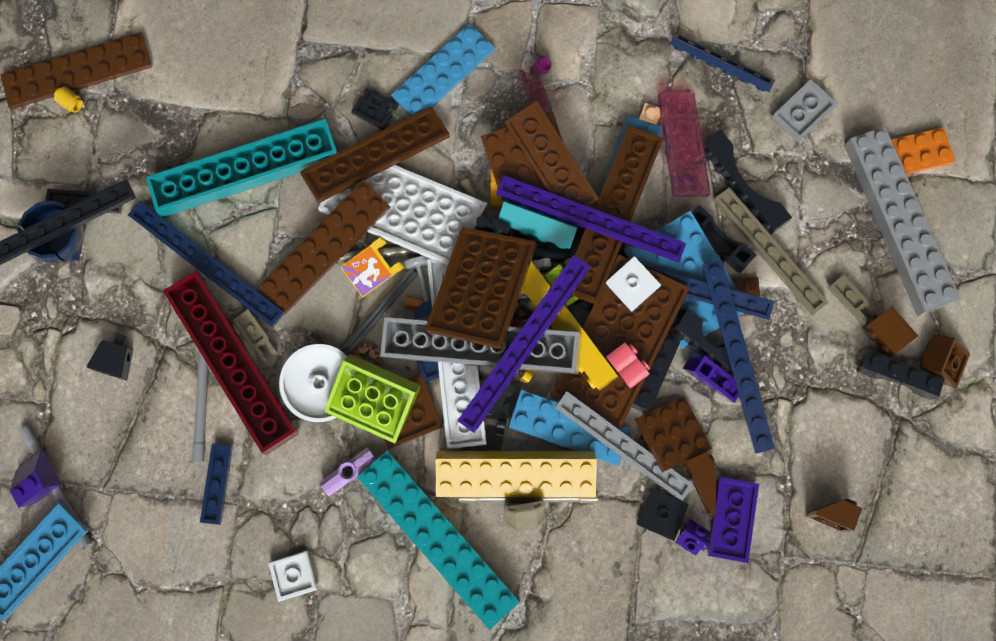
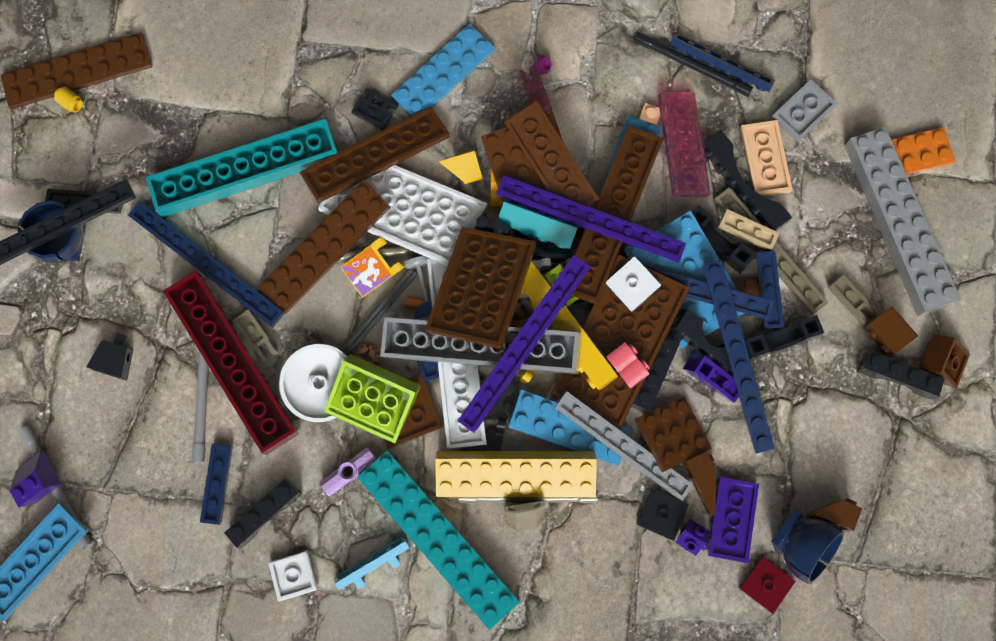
(251, 522): none -> black arch
(355, 573): none -> medium azure hinge
(464, 166): none -> yellow slope
(736, 85): none -> black piece
(748, 230): none -> tan plate
(766, 158): none -> light nougat plate
(767, 585): none -> dark red plate
(770, 287): none -> dark blue plate
(784, 338): none -> black arch
(805, 543): none -> dark blue plate

